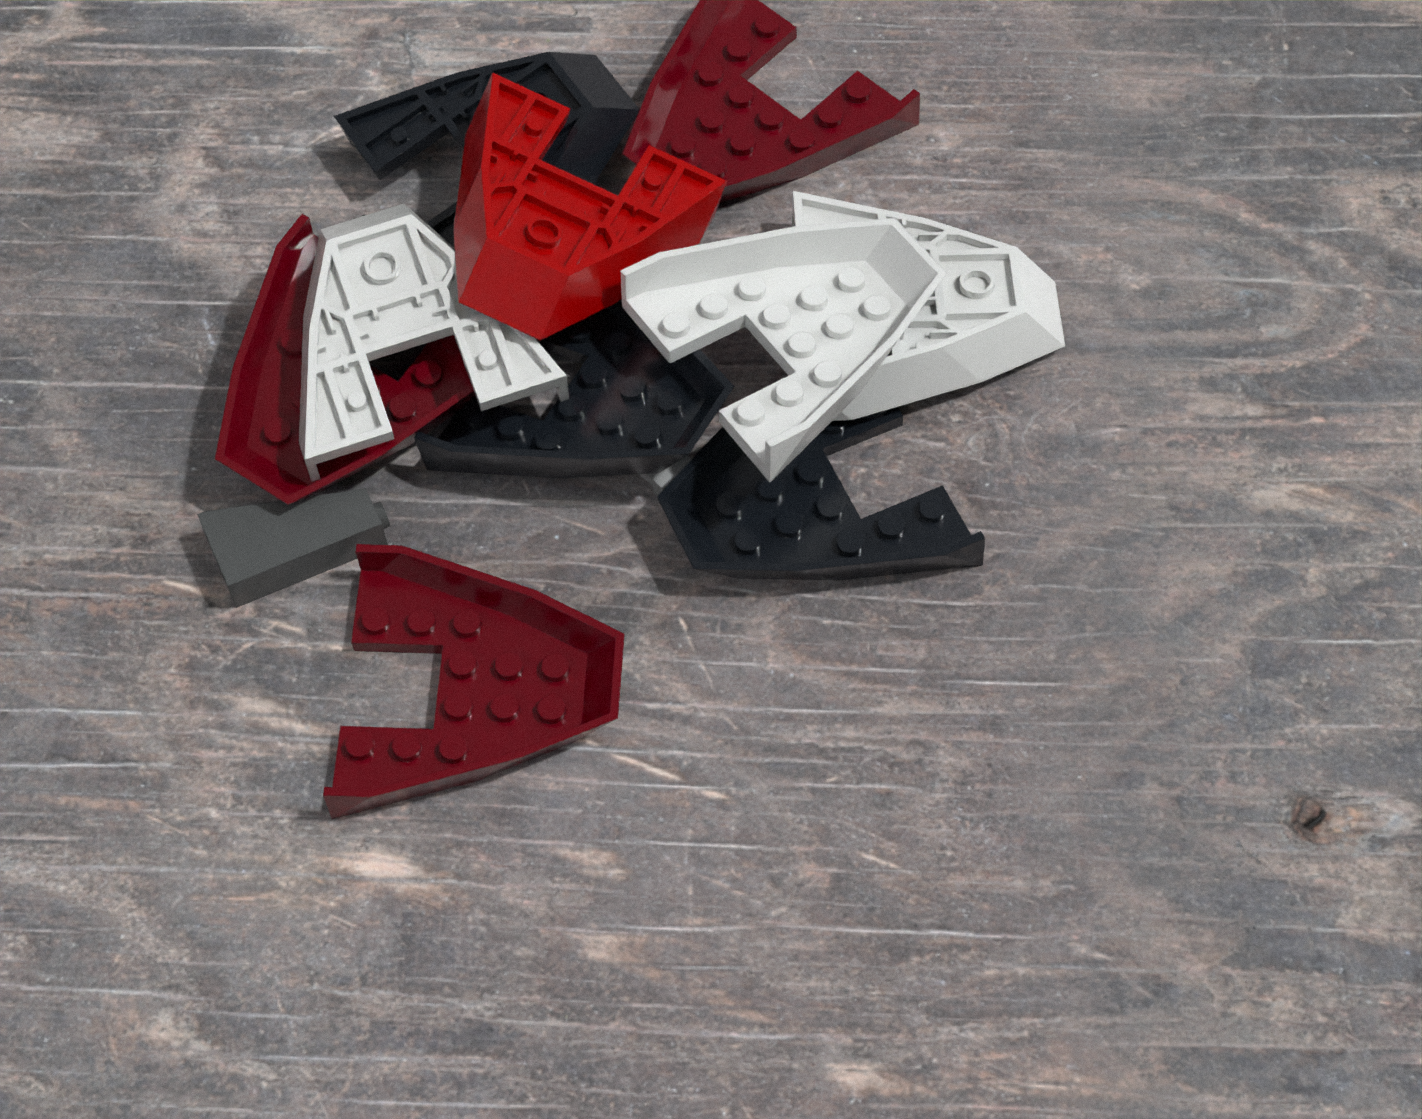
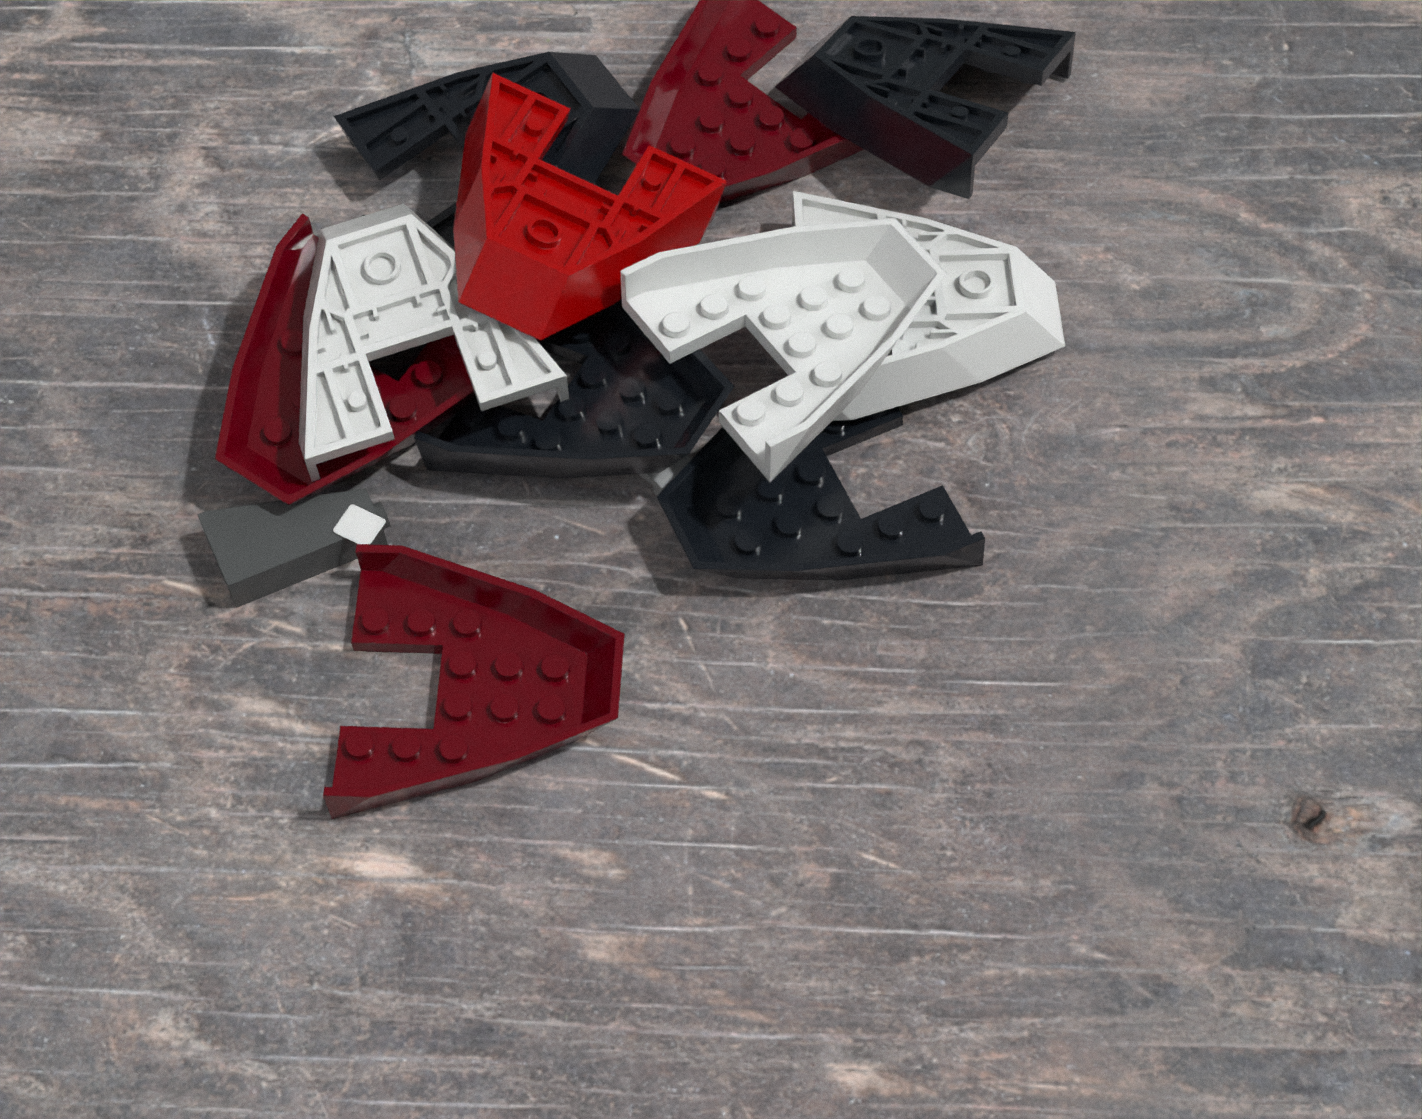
(359, 525): none -> white sticker
(883, 81): none -> black piece

